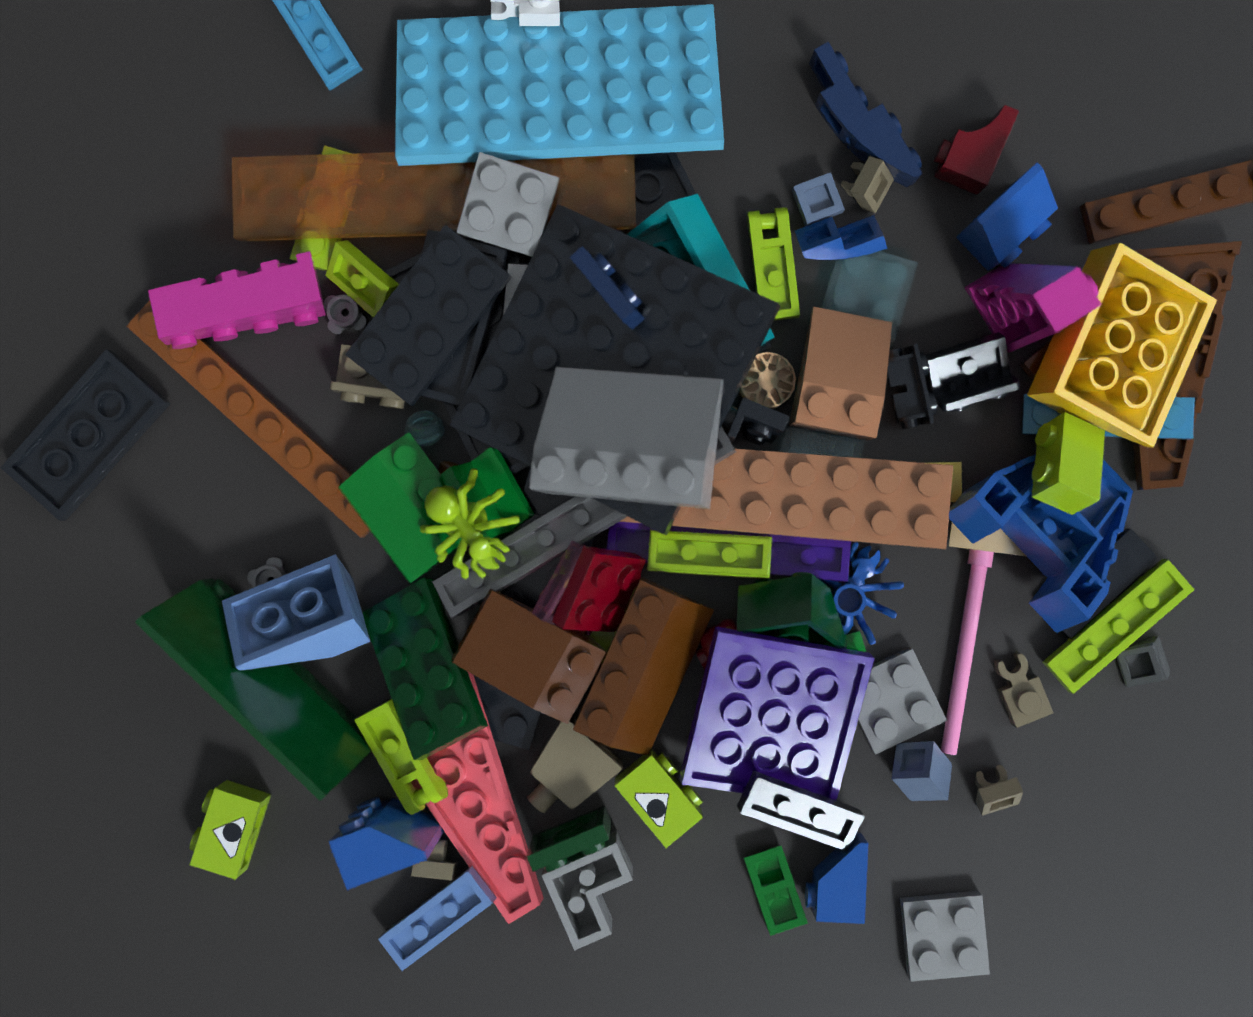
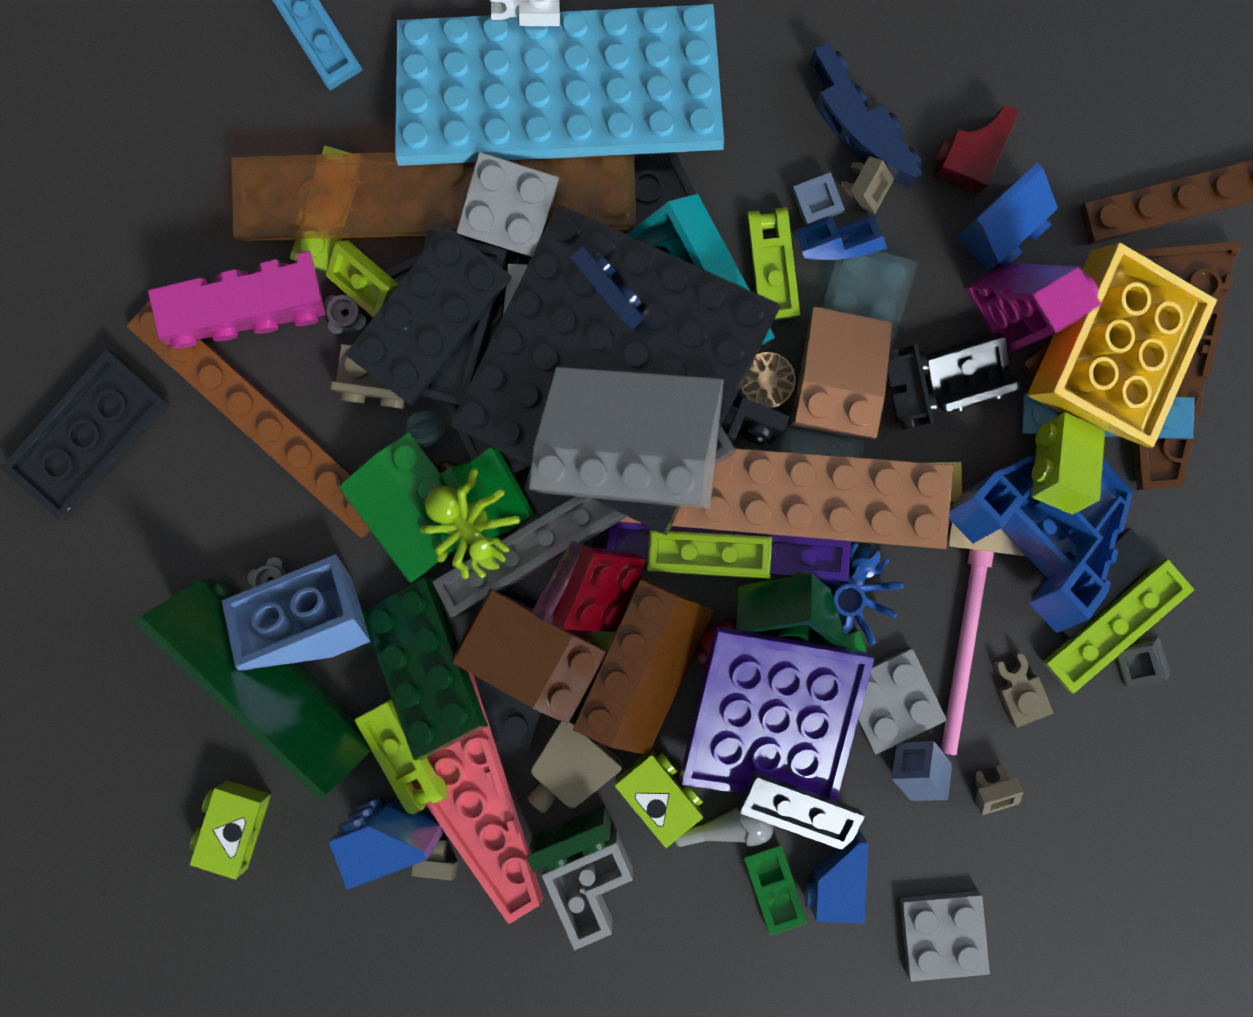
(437, 918): medium blue plate -> none
(729, 828): none -> light grey piece

